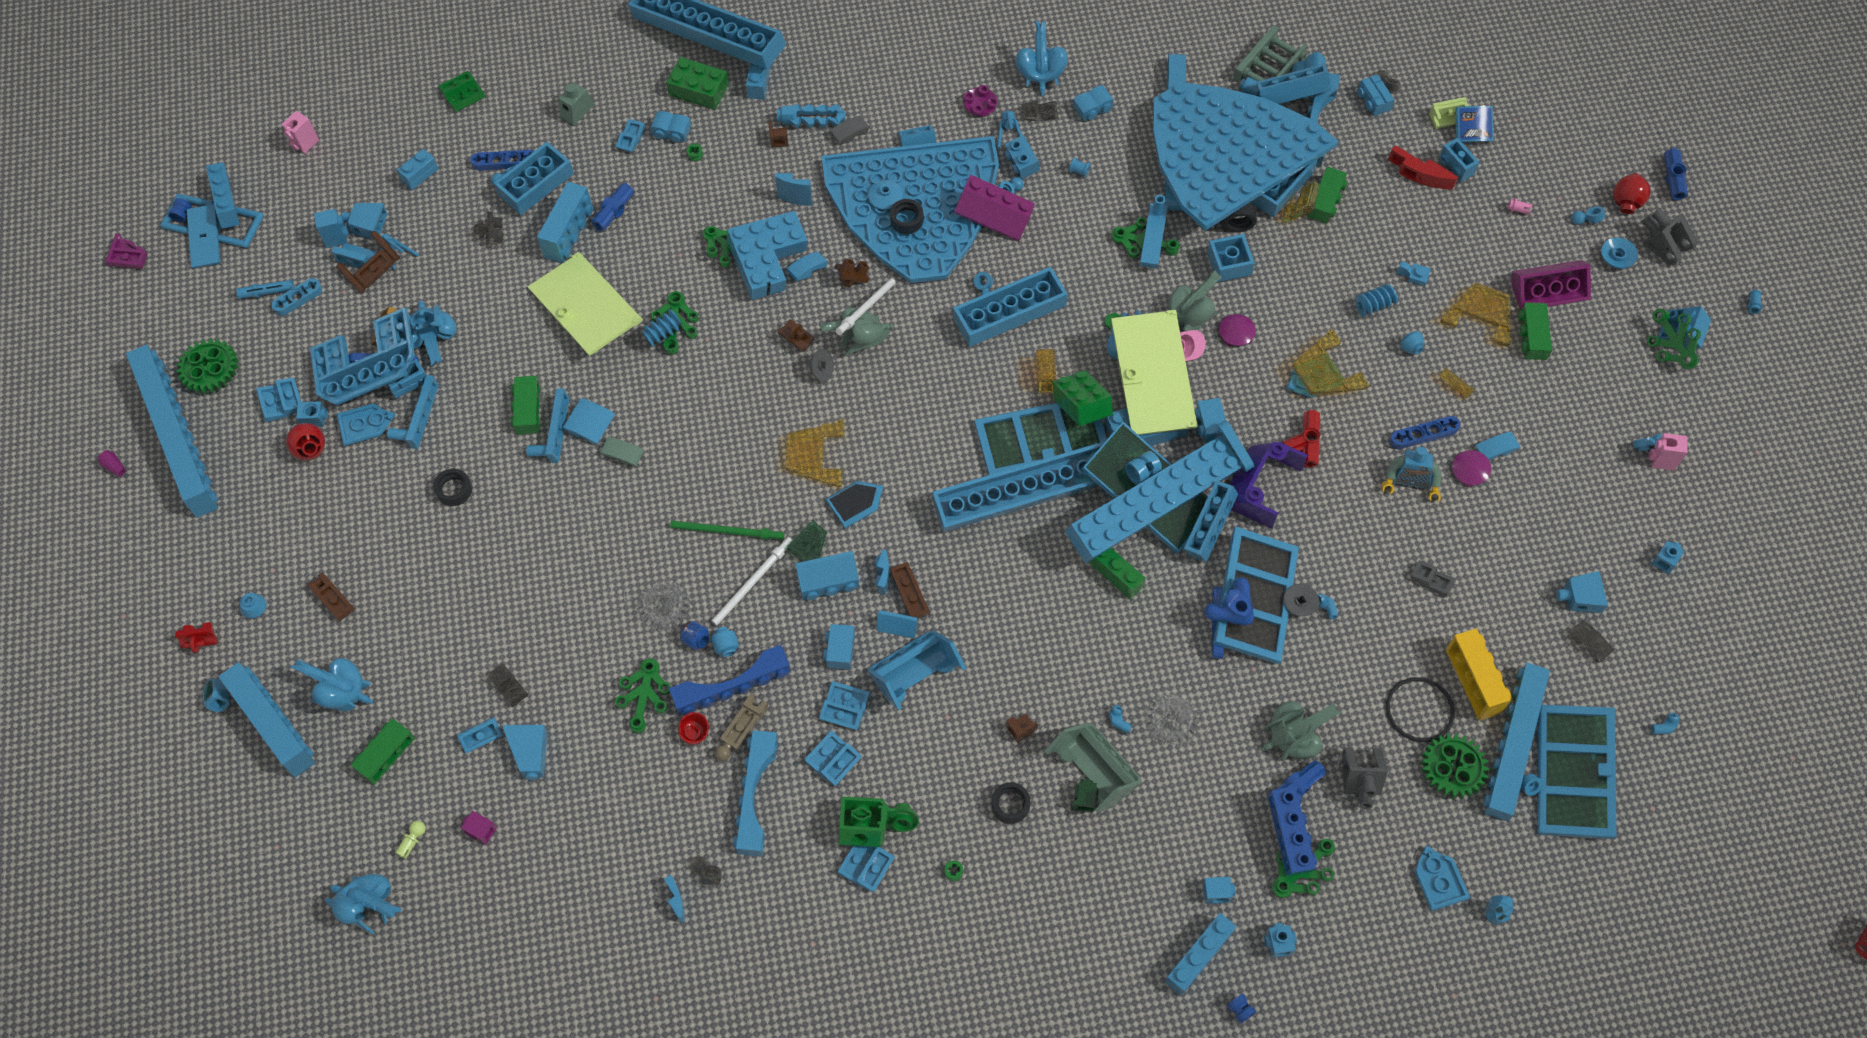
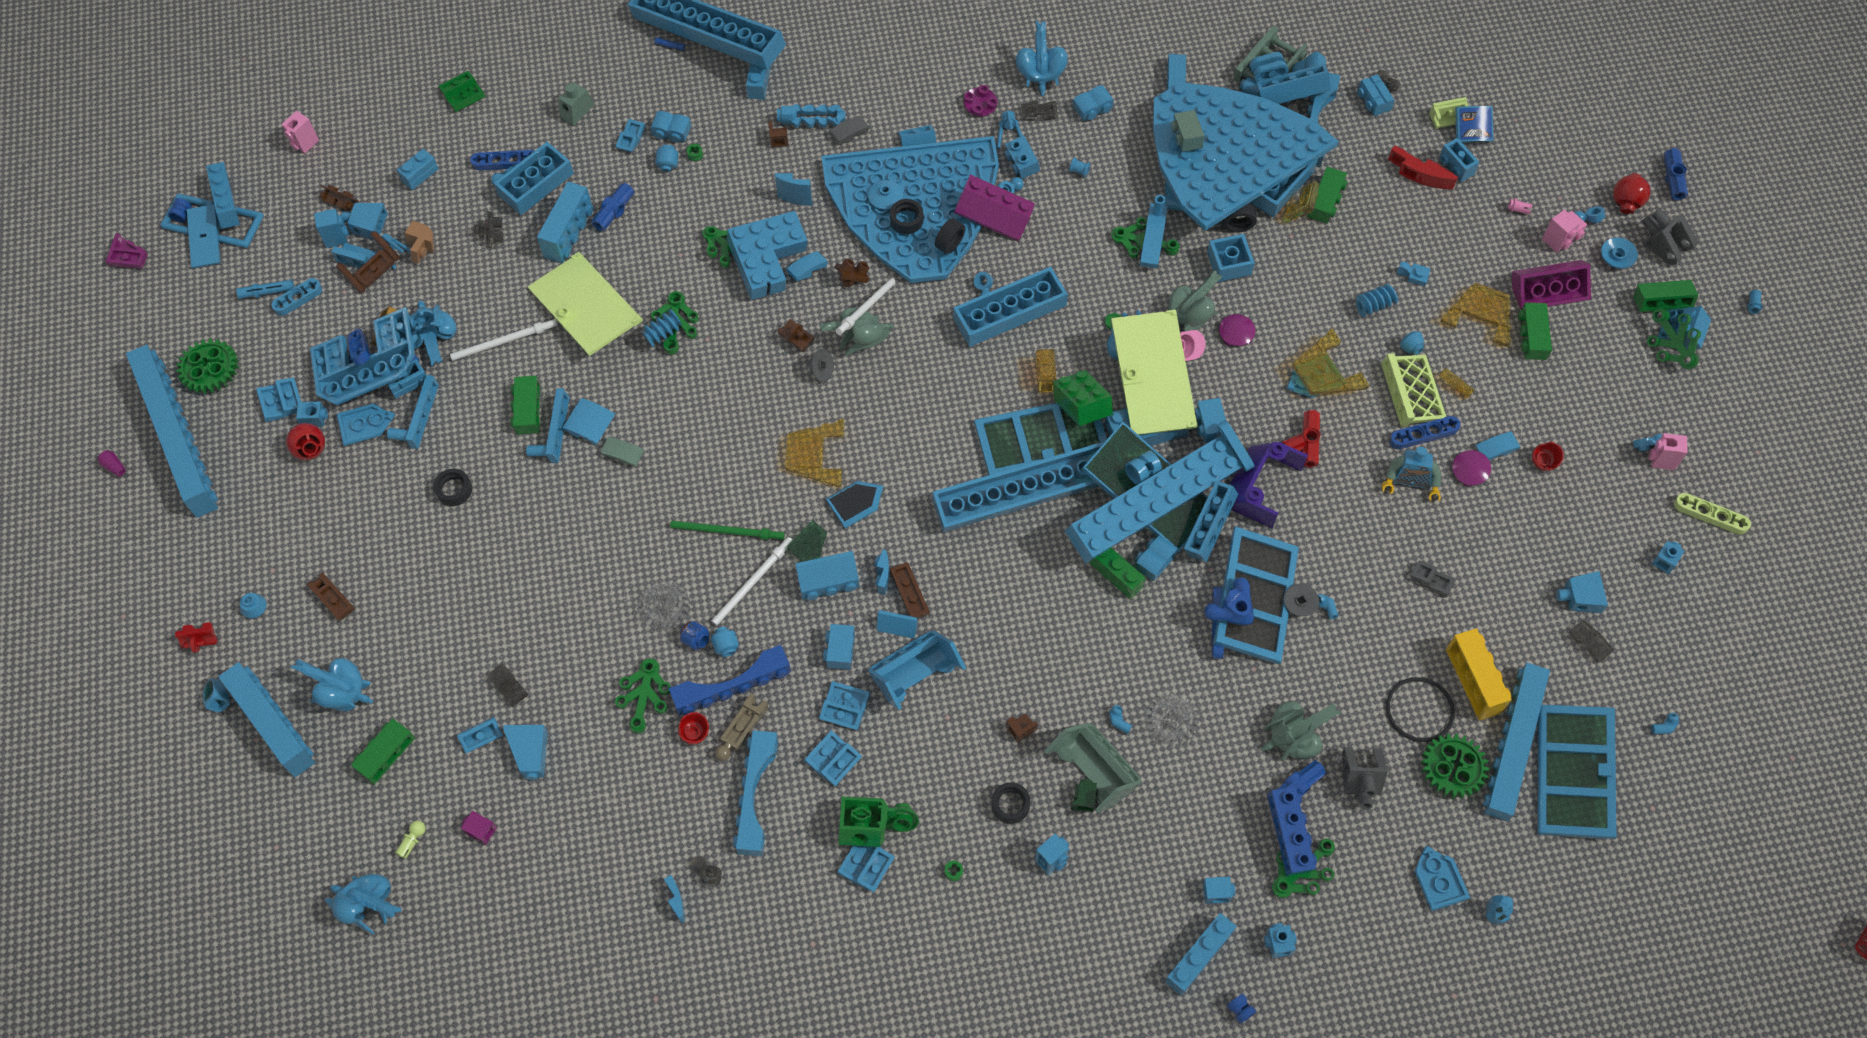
(331, 193): none -> reddish brown hinge
(358, 347): none -> blue beam
(421, 240): none -> medium nougat brick
(537, 328): none -> white bar
(666, 158): none -> dark azure head
(671, 44): none -> blue wheel
(697, 83): green brick -> none
(950, 236): none -> black tyre
(1052, 854): none -> dark azure brick
(1155, 558): none -> dark azure brick
(1187, 130): none -> sand green brick
(1268, 66): none -> dark azure brick
(1397, 388): none -> yellowish green fence
(1531, 784): dark azure tile -> none
(1547, 456): none -> red hair
(1564, 230): none -> bright pink brick
(1665, 295): none -> green brick
(1711, 516): none -> yellowish green beam

